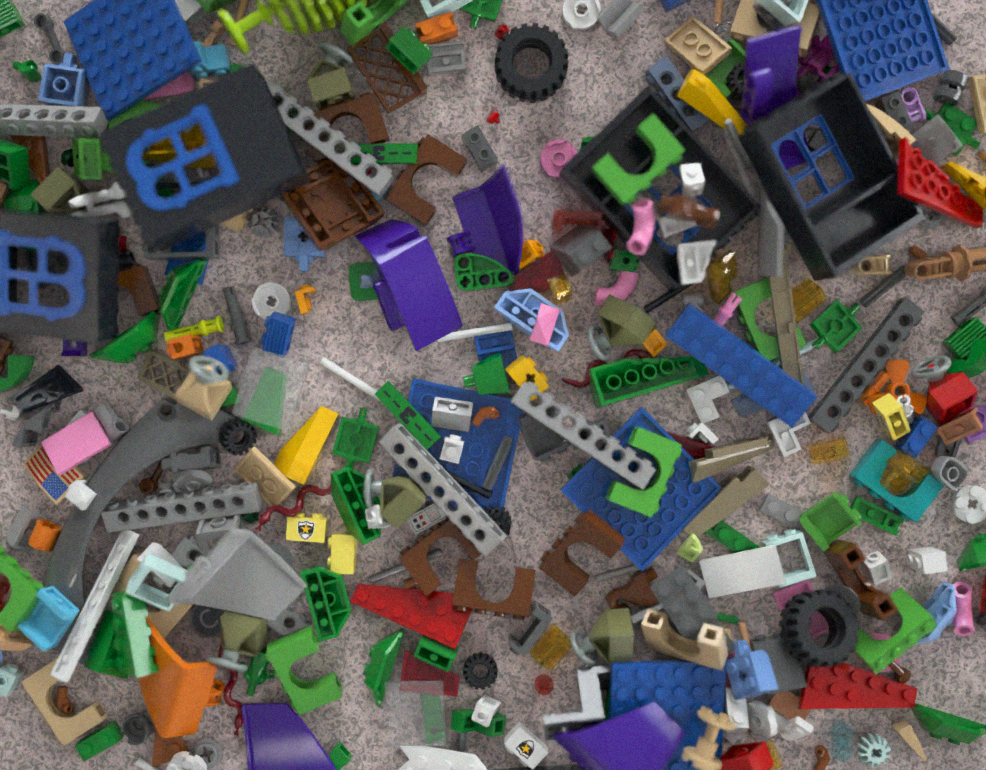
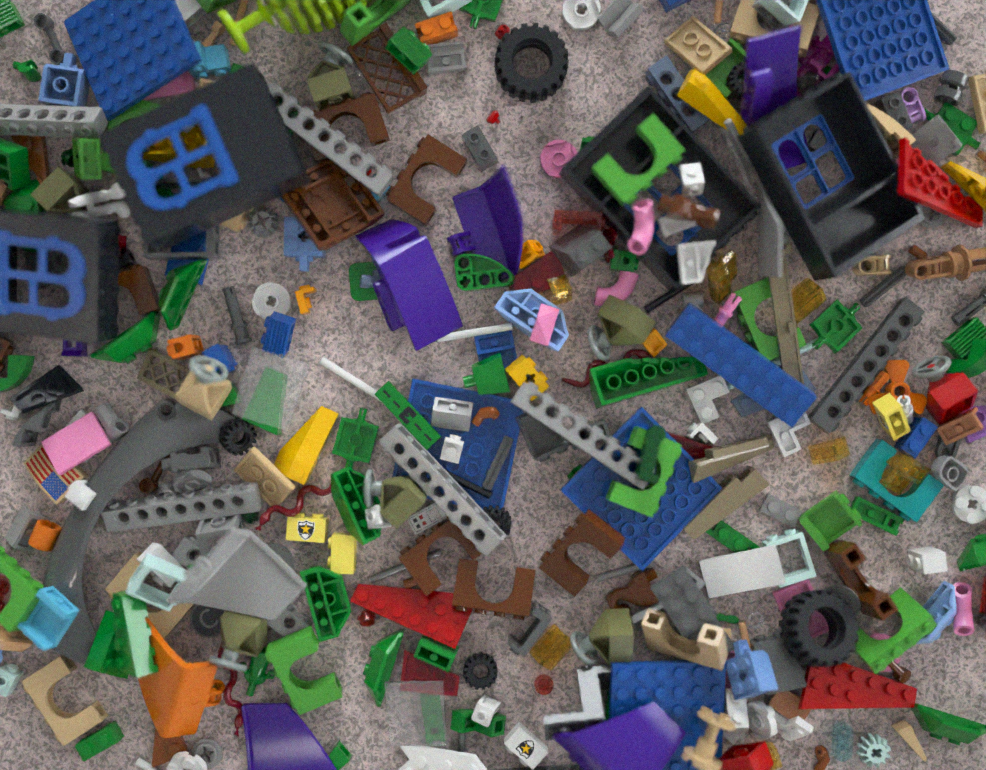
(63, 701): dark orange arm -> none
(94, 605): white plate -> none
(137, 735): dark grey hair -> none
(202, 328): neon yellow pin -> none
(366, 618): none -> clear red plate
(389, 153): green tile -> none
(649, 453): none -> dark green leg
(690, 548): yellowish green slope -> none
(878, 568): white bracket -> none

